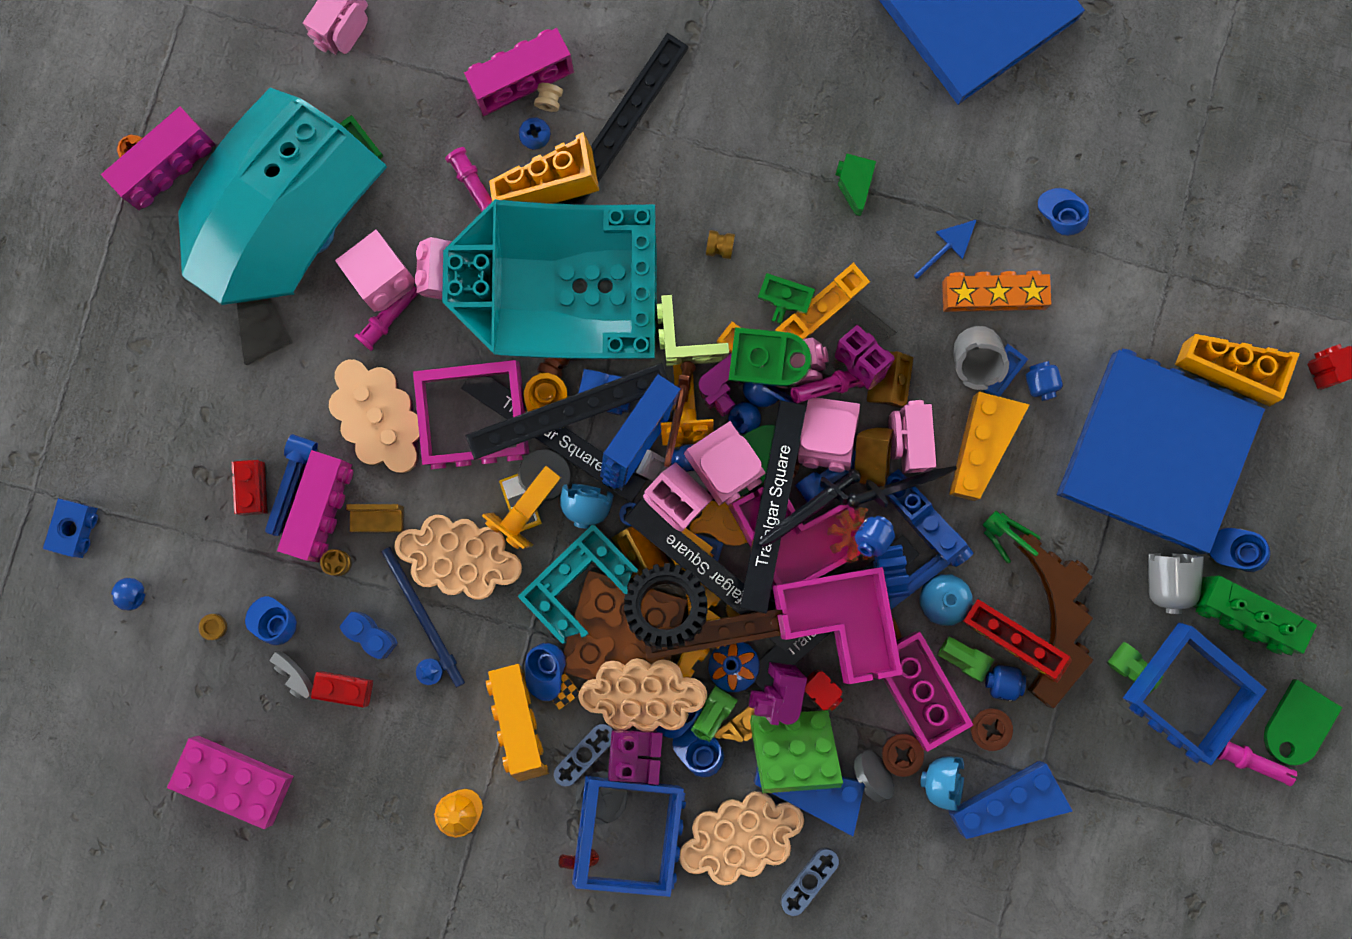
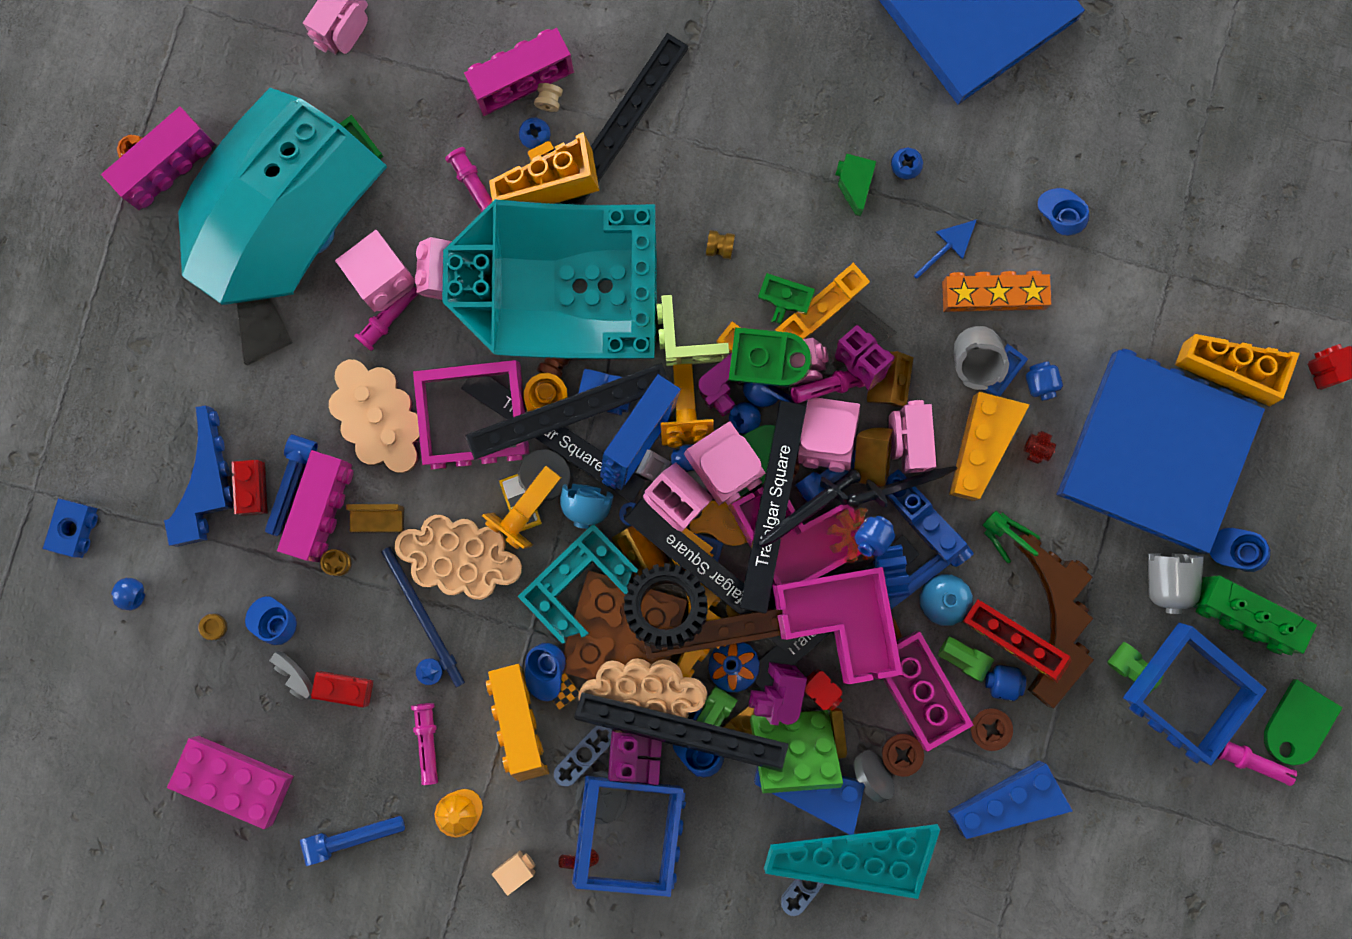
(207, 487): none -> blue arch
(319, 847): none -> blue axle
(363, 629): blue brick -> none
(425, 731): none -> dark pink pin
(514, 872): none -> light nougat brick
(542, 149): none -> light orange tile
(682, 731): none -> black tile
(684, 384): copper sword -> none
(741, 838): light nougat plate -> none
(837, 724): none -> pearl gold tile
(871, 861): none -> teal wing
(905, 172): none -> blue piece
(944, 782): dark azure cylinder -> none
(1039, 447): none -> clear red gear

